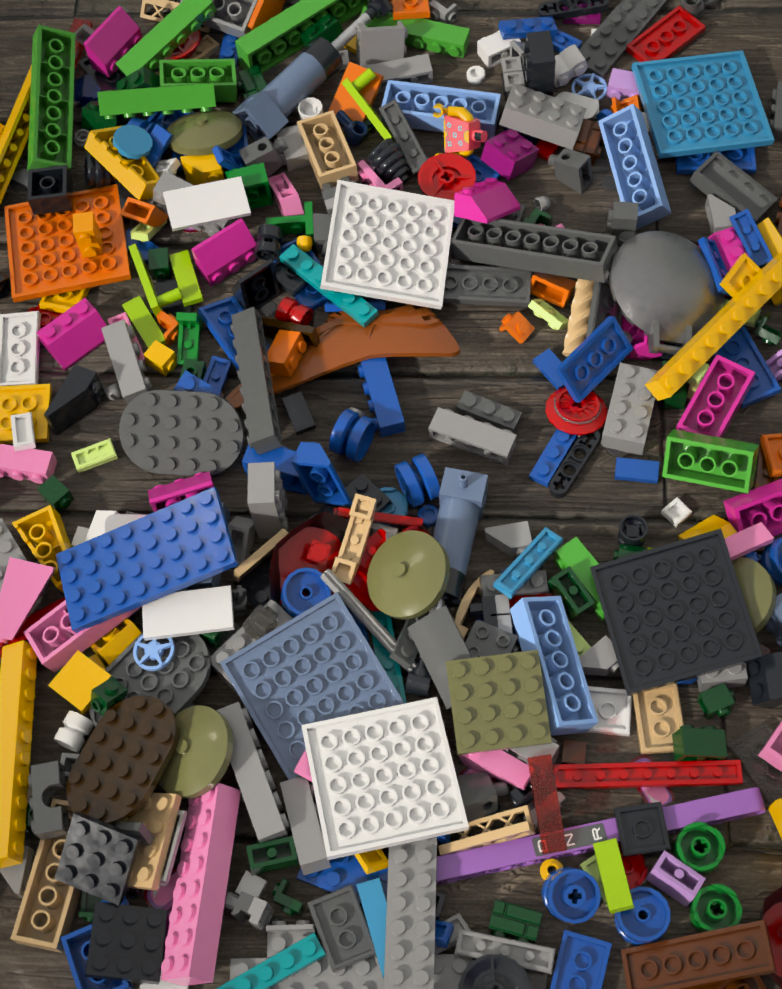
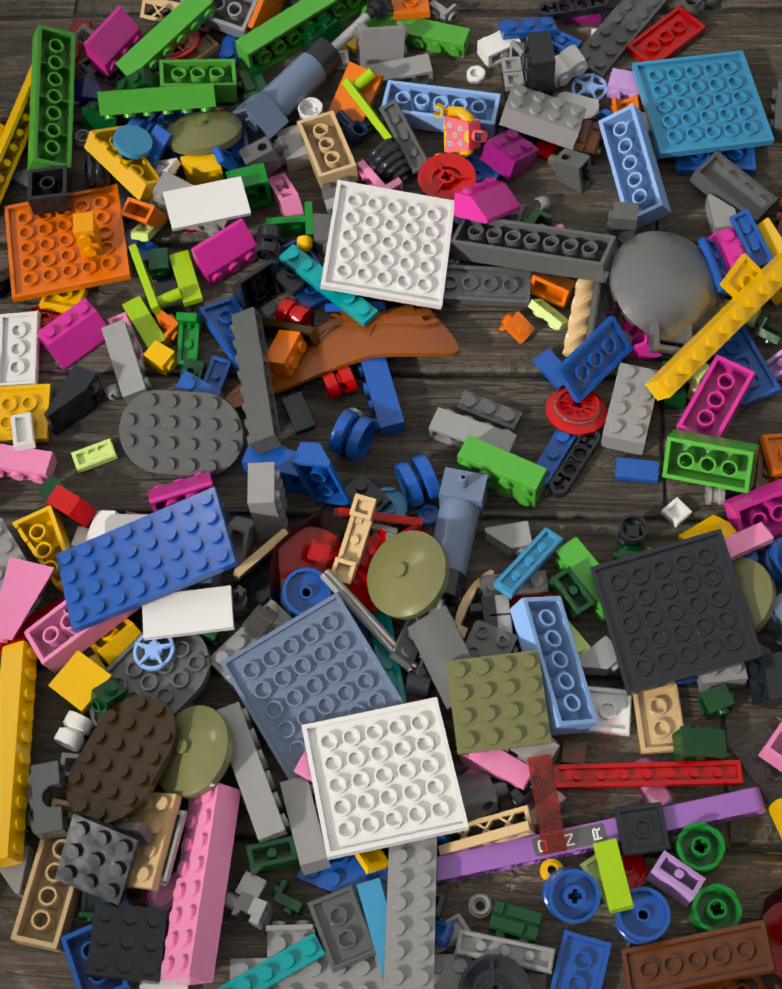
(71, 505): none -> red slope
(339, 383): none -> red wheel
(483, 899): none -> light grey plate
(506, 472): none -> bright green brick
(714, 495): none -> light grey wheel

